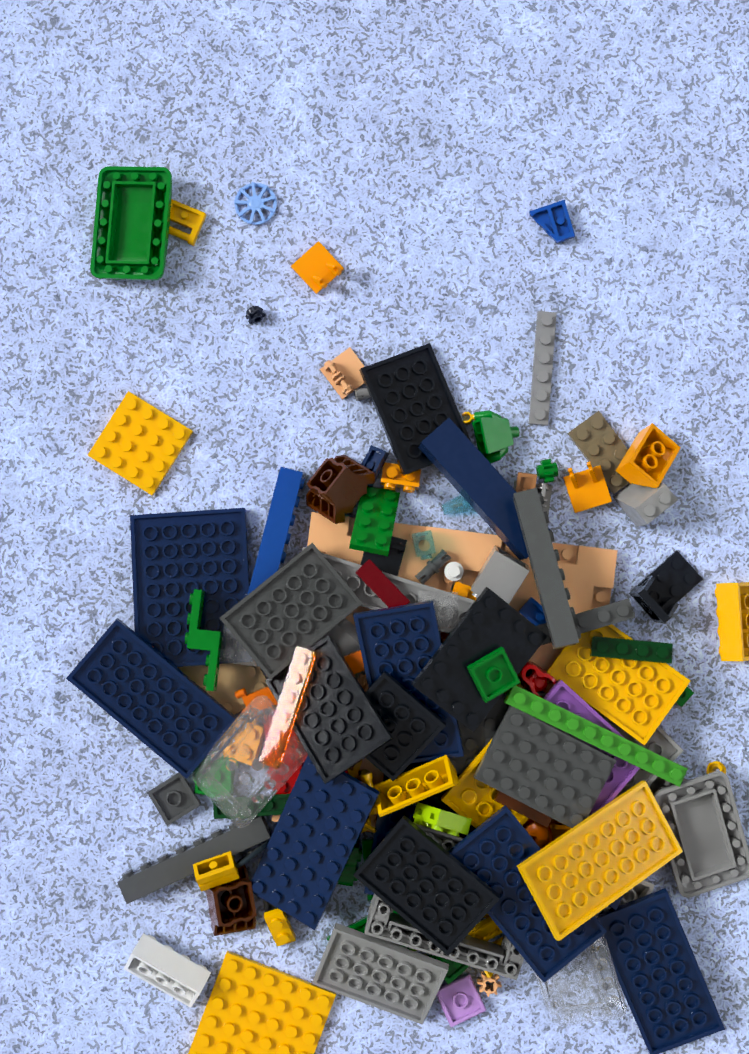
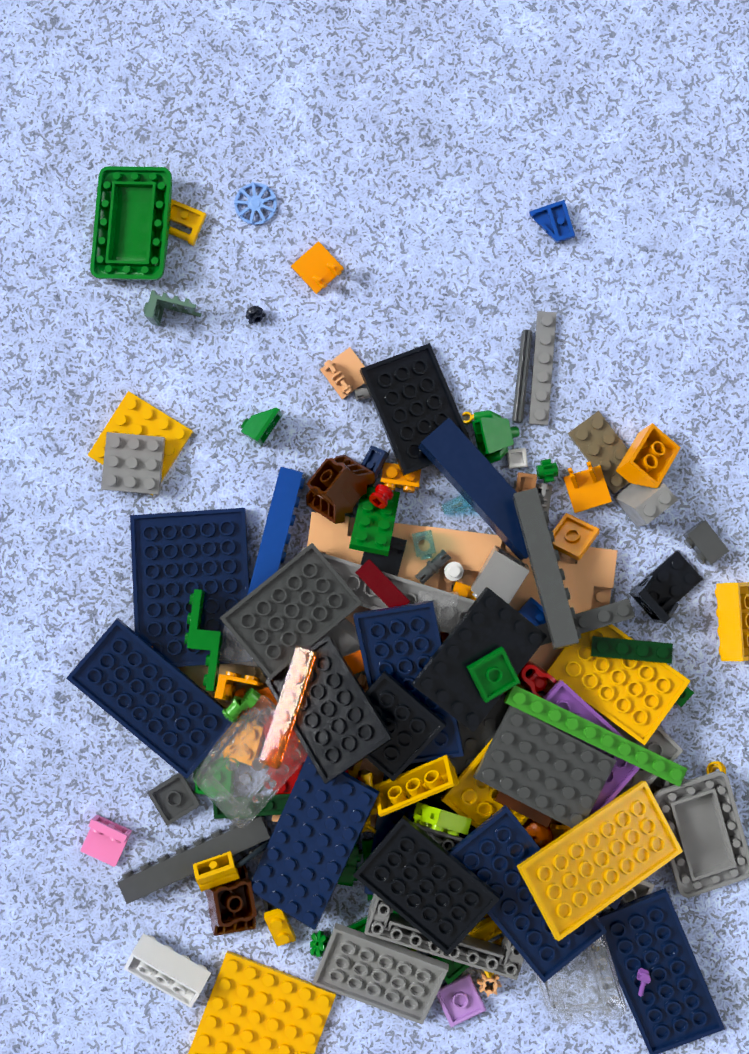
(105, 840): none -> bright pink bracket
(133, 463): none -> light grey plate
(155, 307): none -> sand green plate
(226, 688): none -> light orange bracket
(241, 704): none -> bright green connector
(261, 425): none -> green slope
(318, 944): none -> green plant
(381, 496): none -> red wheel
(517, 458): none -> white tile
(522, 375): none -> dark grey axle
(573, 536): none -> light orange plate
(643, 976): none -> medium lavender hand
(705, 543): none -> dark grey brick

